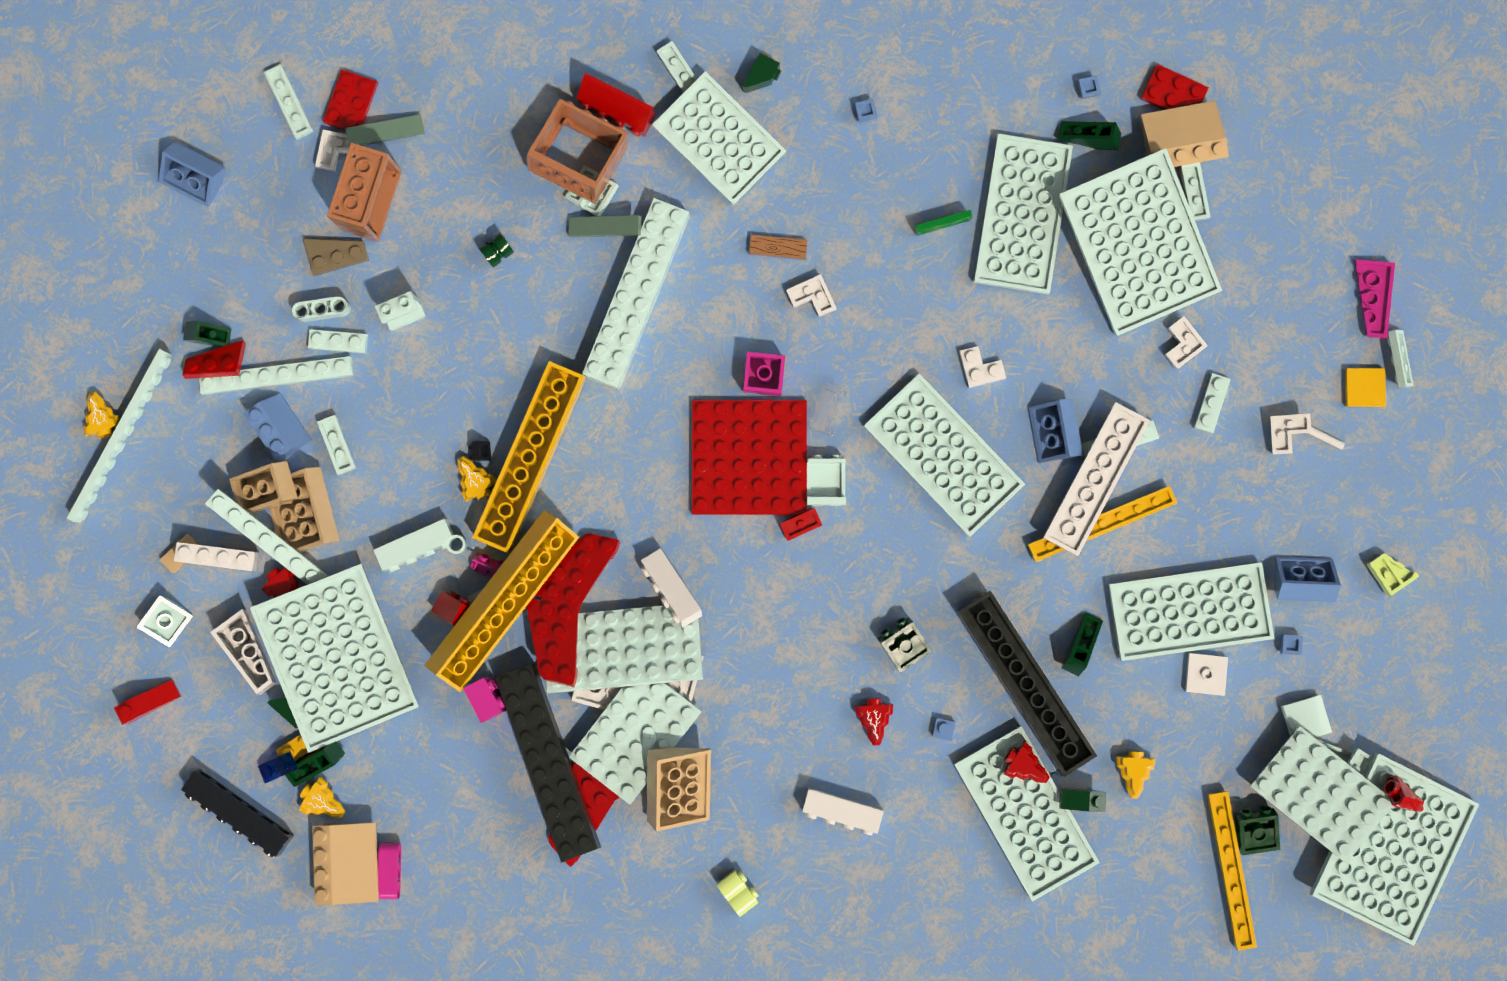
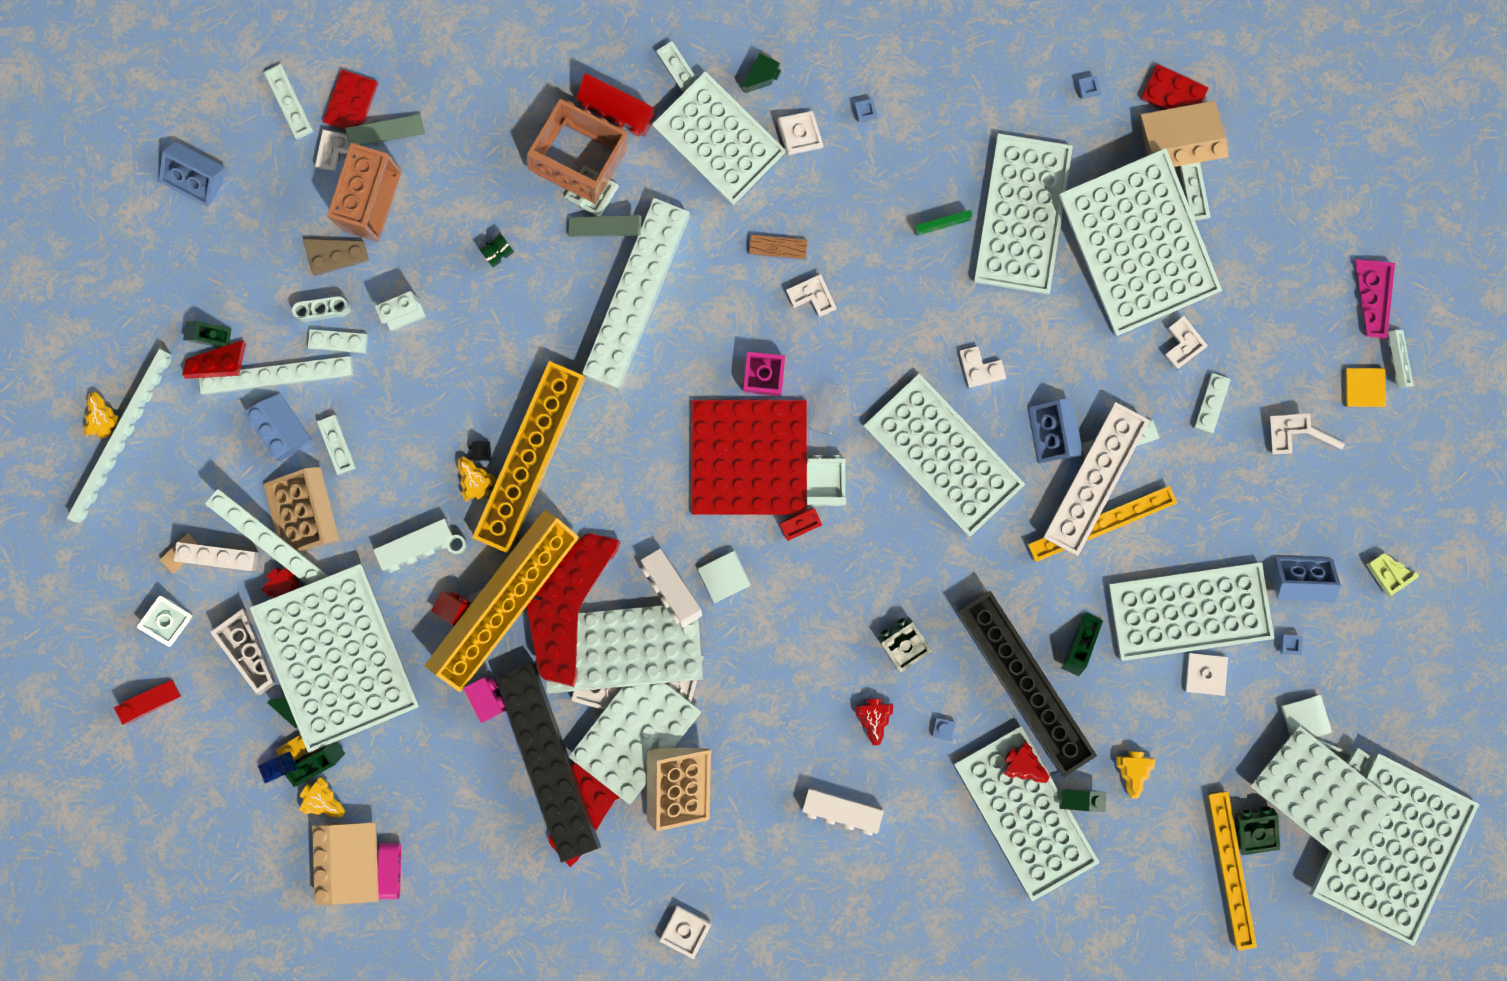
(237, 813): black brick -> none
(264, 487): tan brick -> none
(483, 563): dark pink hinge -> none
(685, 932): none -> white plate
(724, 577): none -> light aqua slope
(737, 892): yellowish green brick -> none
(799, 133): none -> white plate
(1091, 134): dark green slope -> none
(1402, 795): red rock -> none

